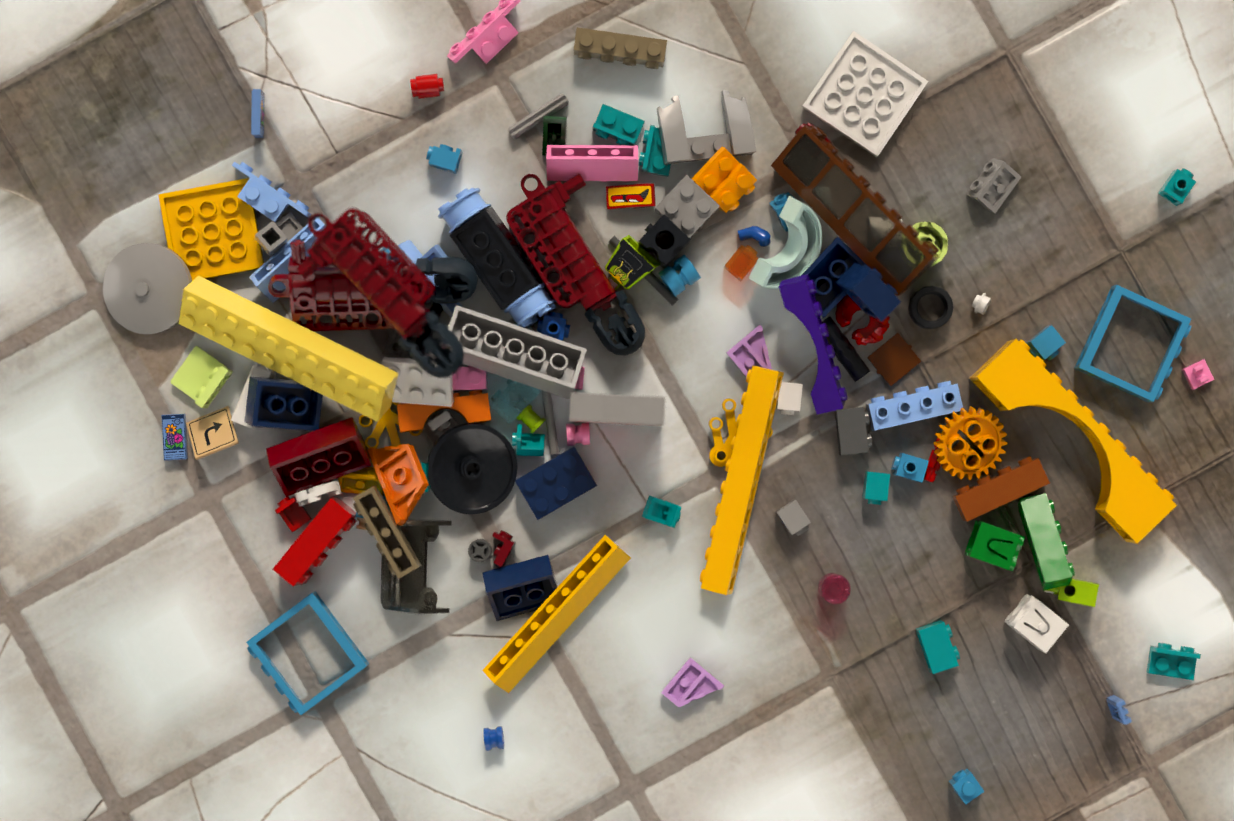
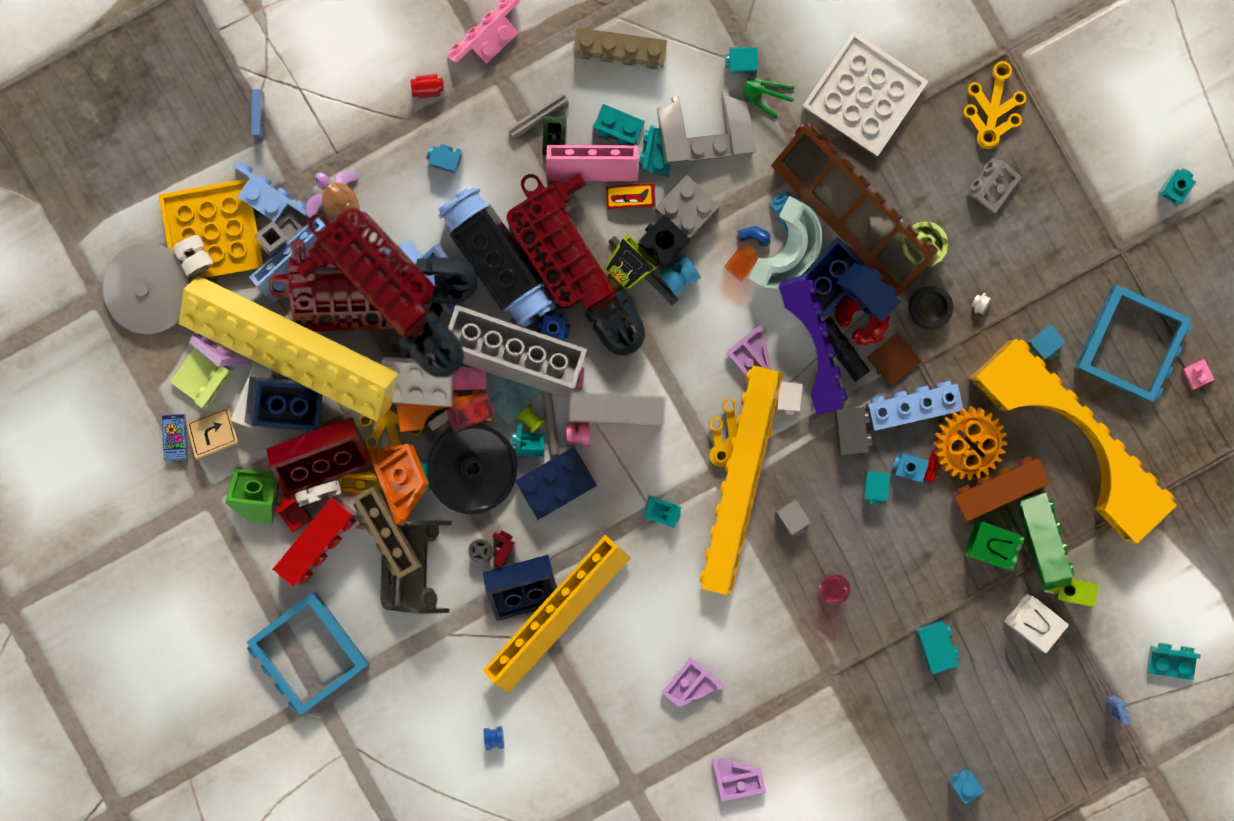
(196, 263): none -> white wheel
(217, 353): none -> lavender wing
(253, 495): none -> bright green slope
(335, 197): none -> animal
(470, 413): none -> clear pink slope
(725, 180): light orange plate -> none
(737, 779): none -> lavender wing
(742, 60): none -> teal brick
(756, 88): none -> green plant
(994, 109): none -> yellow plant

